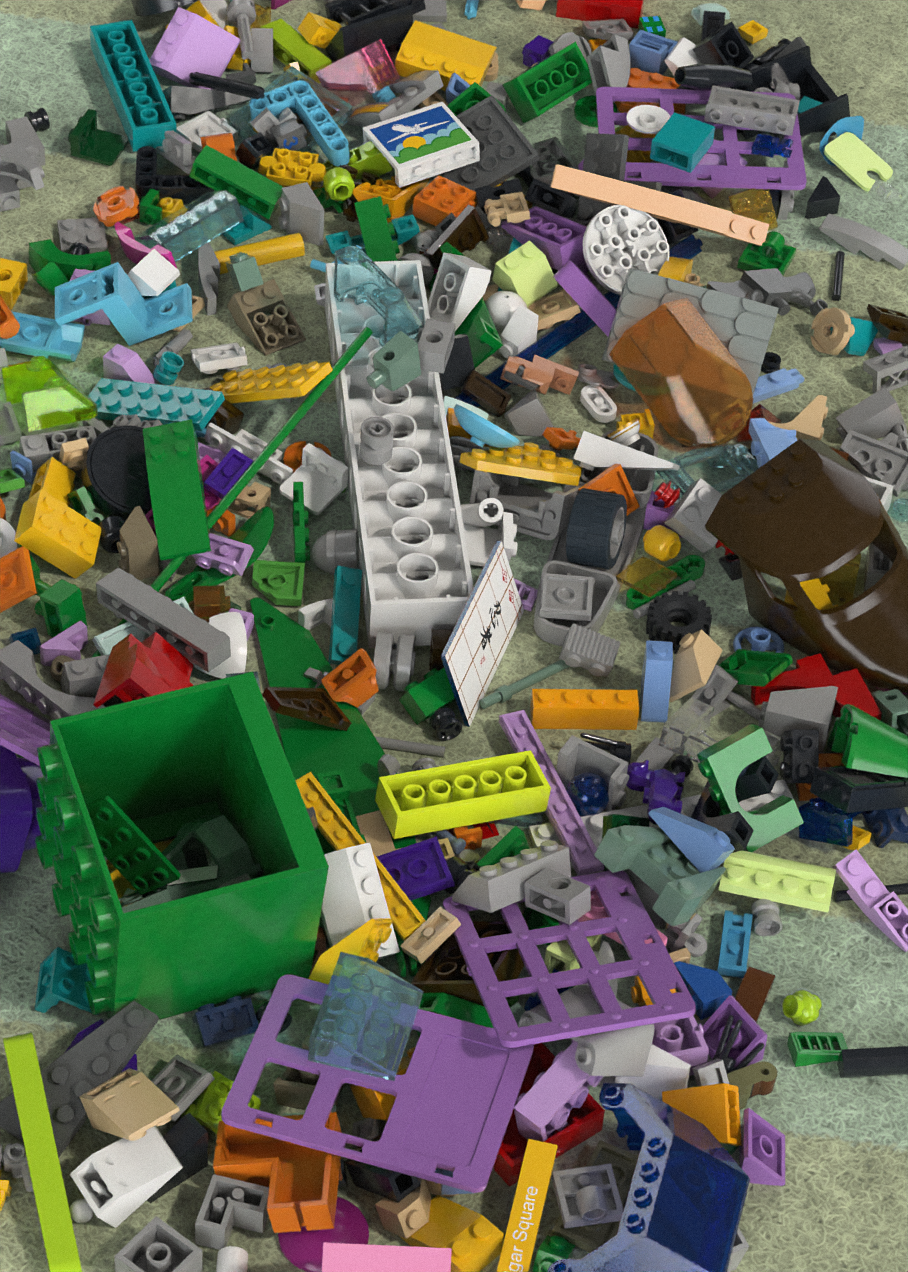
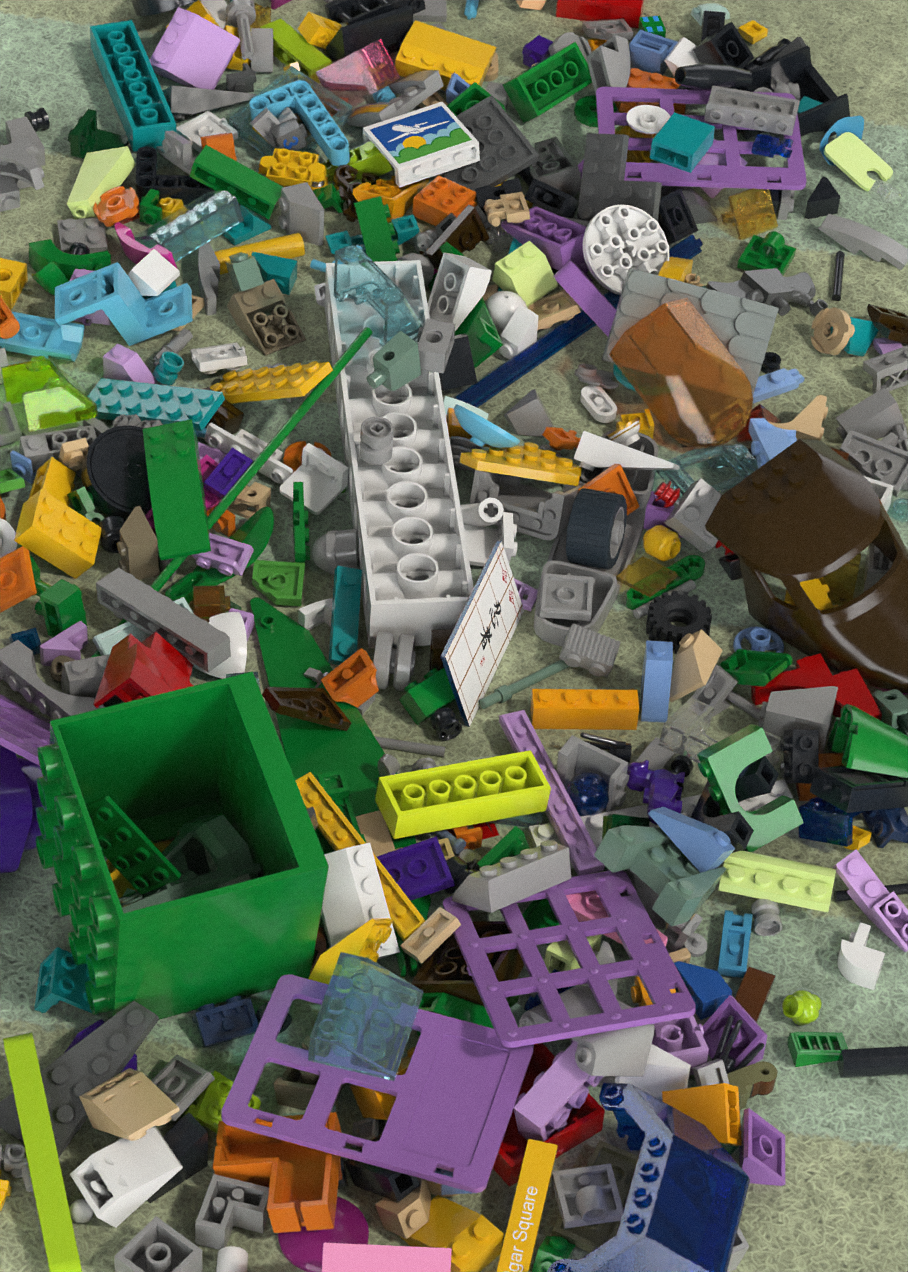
(98, 174): none -> yellowish green slope
(197, 874): white sticker -> none
(227, 85): black axle -> none
(253, 149): black slope -> none
(277, 268): none -> teal slope
(338, 184): lime head -> none
(486, 393): dark brown tile -> none
(539, 374): nougat plate -> none
(558, 896): light grey brick -> none
(659, 204): light nougat slope -> none
(858, 962): none -> white brick

